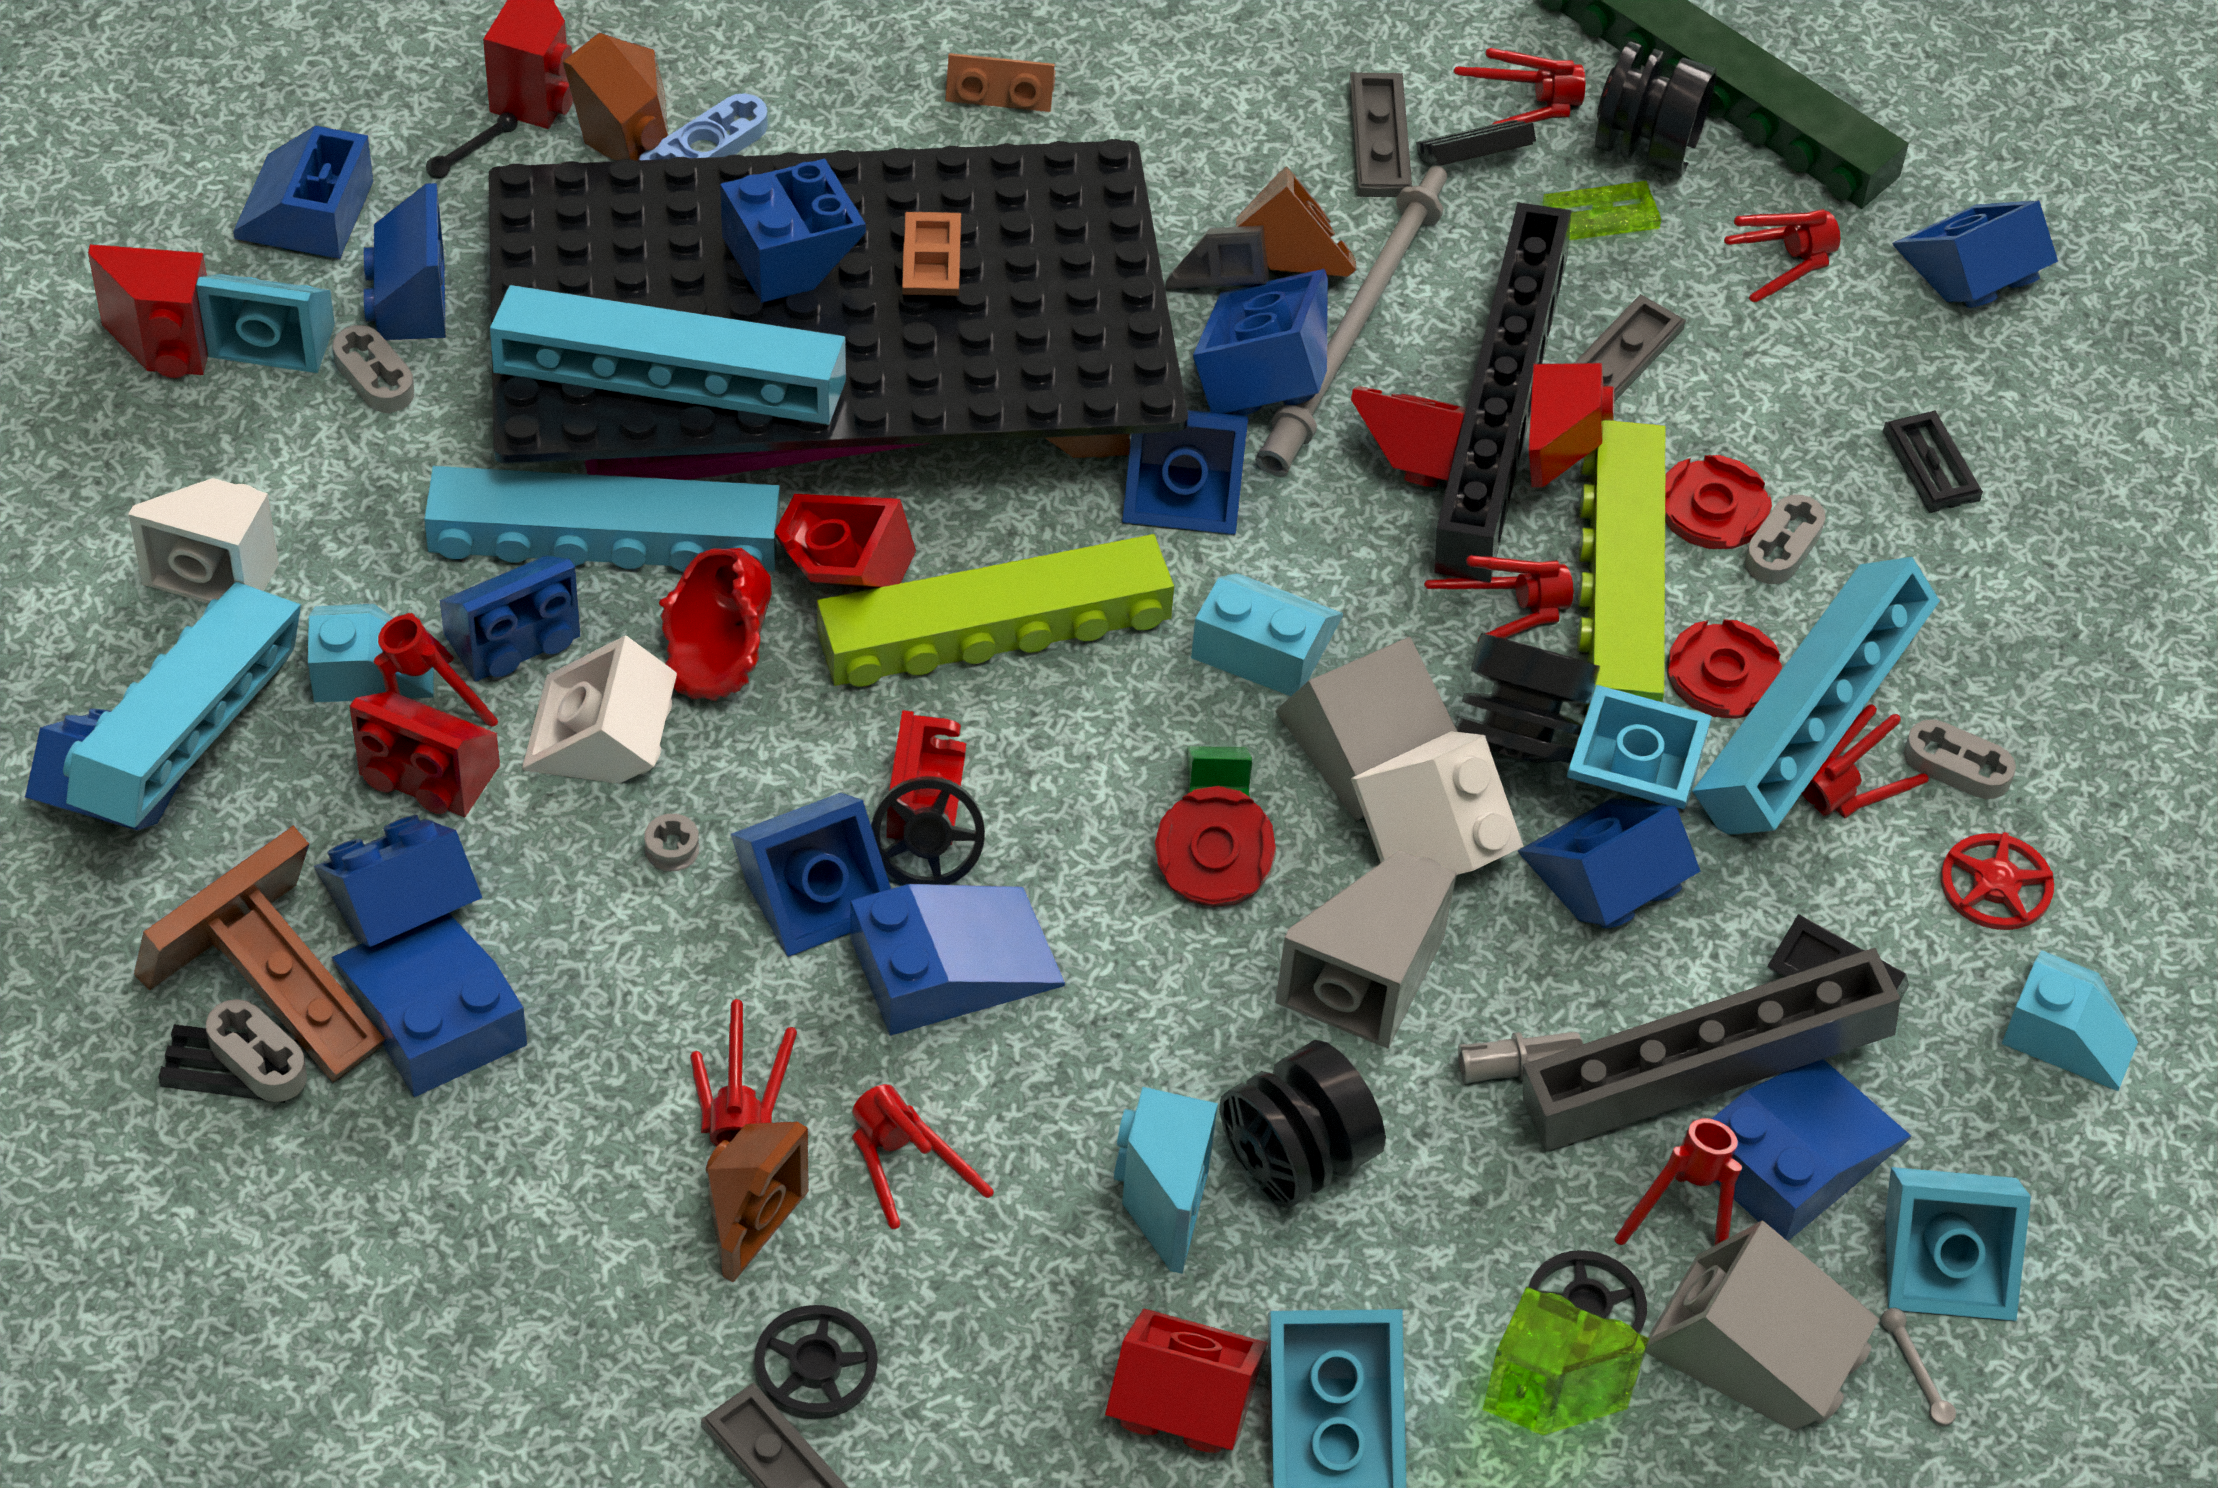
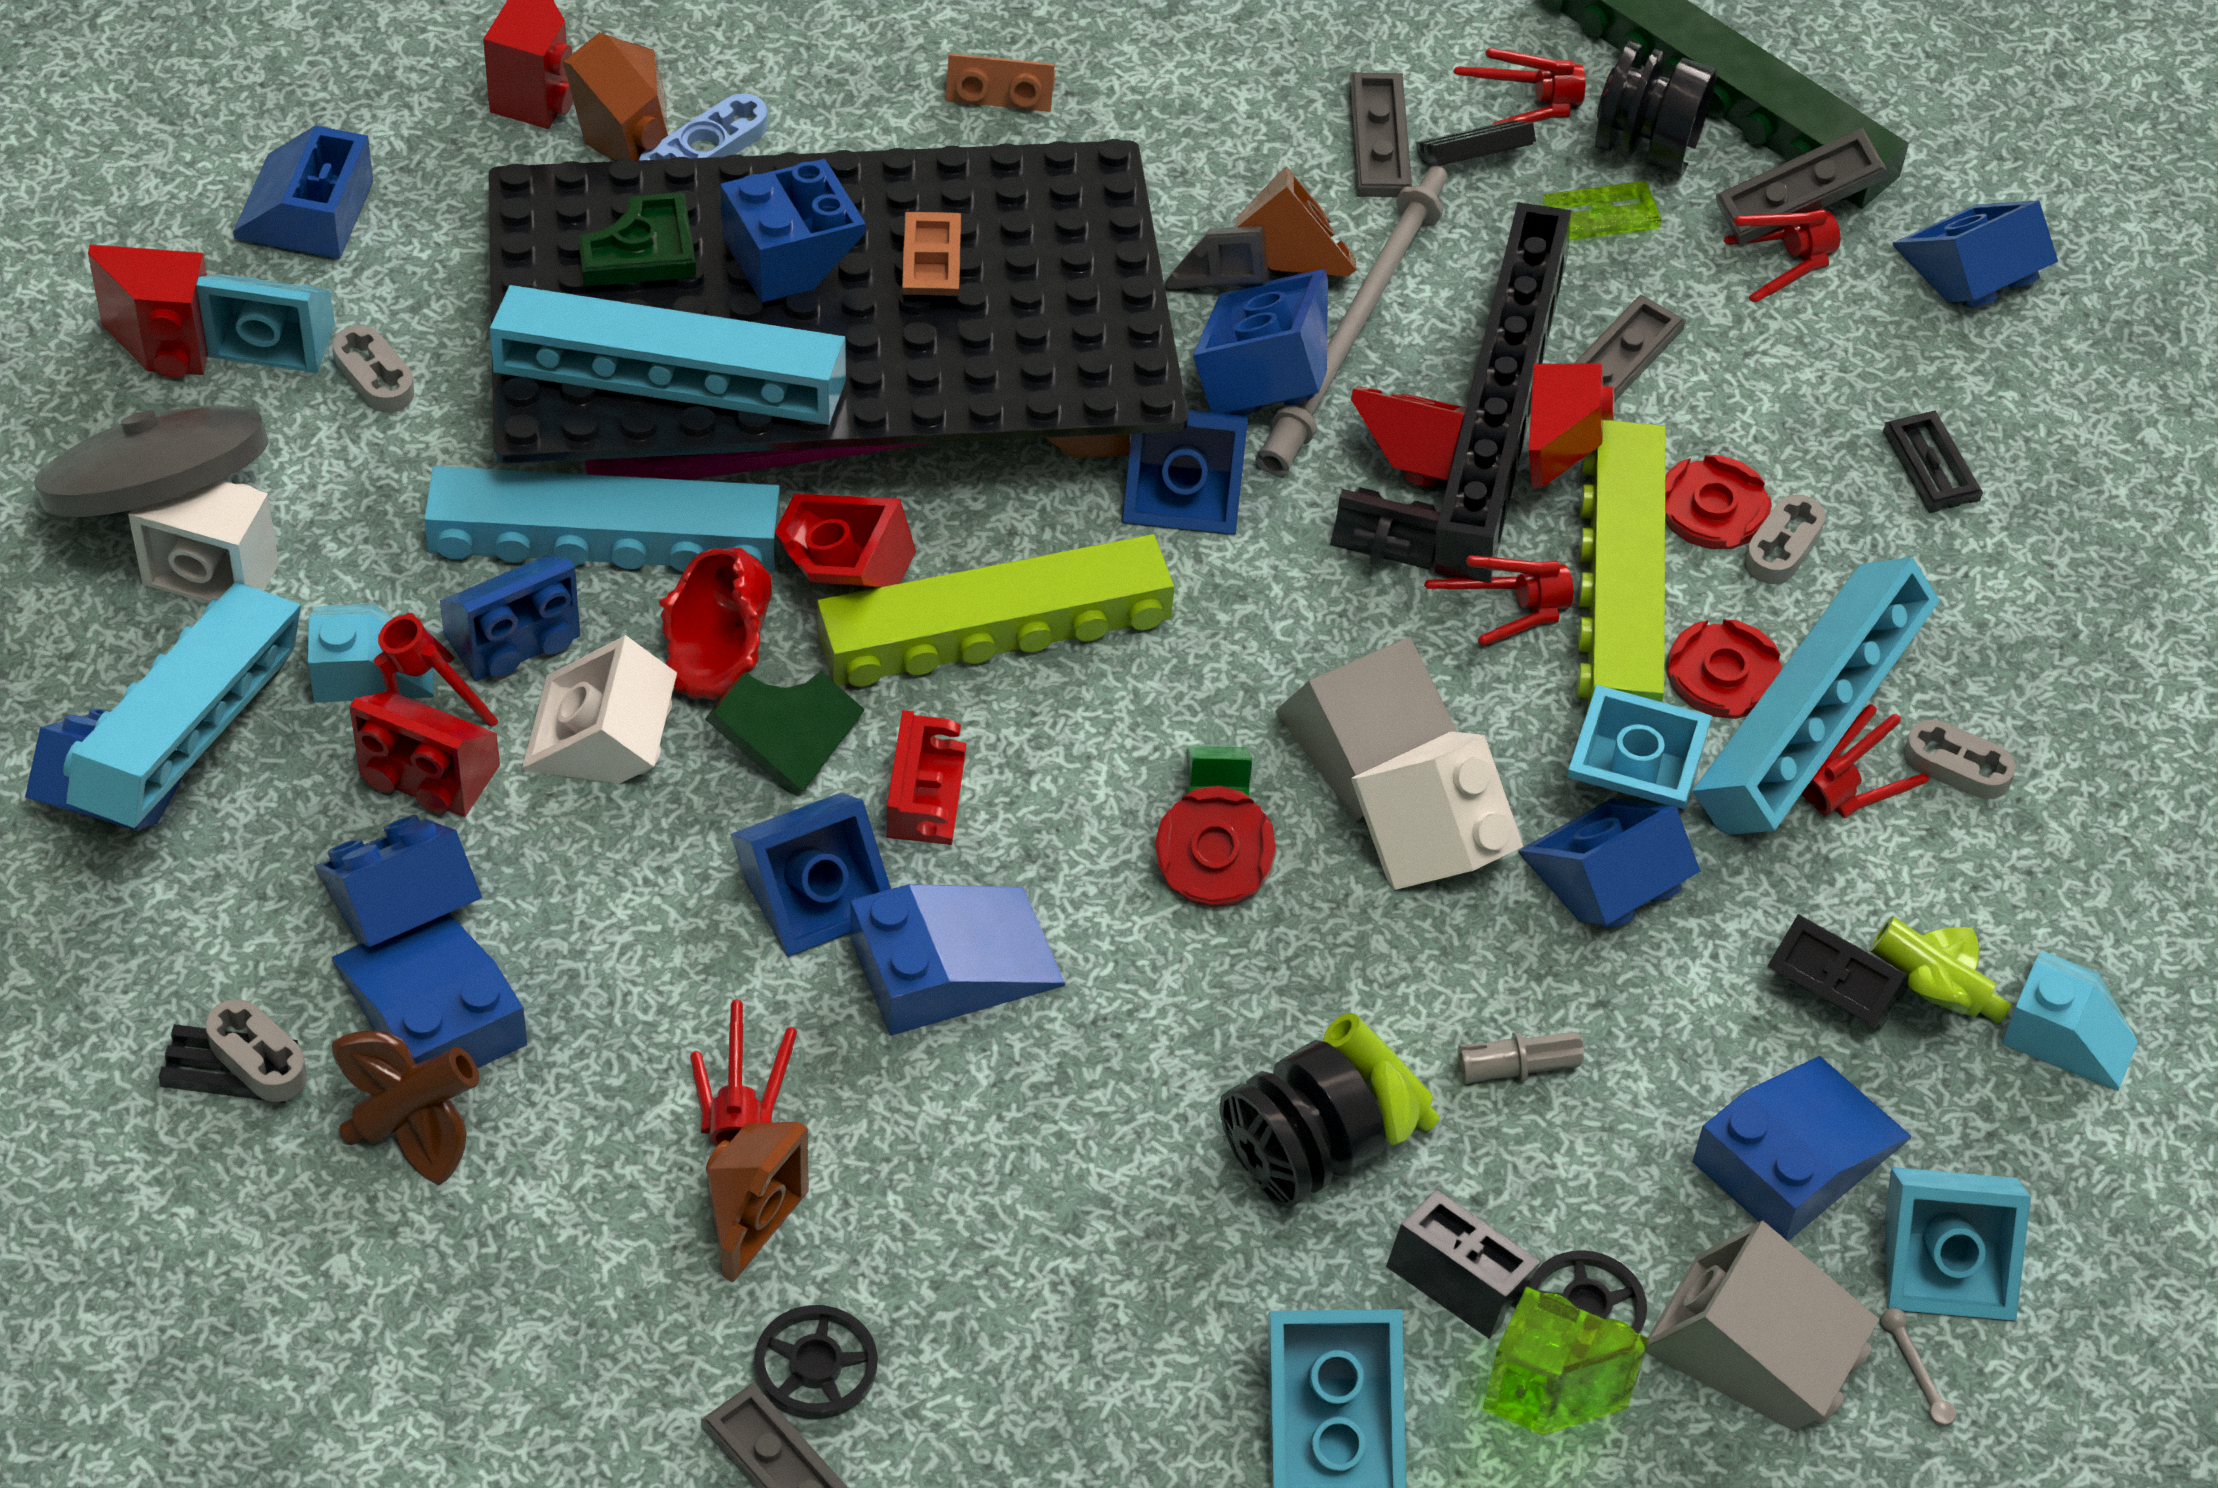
(150, 460): none -> dark grey dish
(267, 952): dark orange piece -> none
(407, 1099): none -> reddish brown plant
(408, 270): blue slope -> none
(440, 165): black hinge -> none
(644, 245): none -> dark green tile
(671, 825): light grey bush -> none
(787, 728): none -> dark green tile
(891, 1124): red plant -> none
(929, 830): black wheel -> none
(1166, 1168): medium azure slope -> none
(1185, 1380): red slope -> none
(1262, 633): medium azure slope -> none
(1368, 948): light grey slope -> none
(1385, 528): none -> black hips
(1400, 1094): none -> lime plant
(1461, 1263): none -> black hinge
(1527, 698): black wheel -> none
(1700, 1160): red plant -> none
(1710, 1049): dark grey brick -> none
(1804, 183): none -> dark grey tile
(1941, 967): none -> lime plant
(1997, 880): red wheel -> none

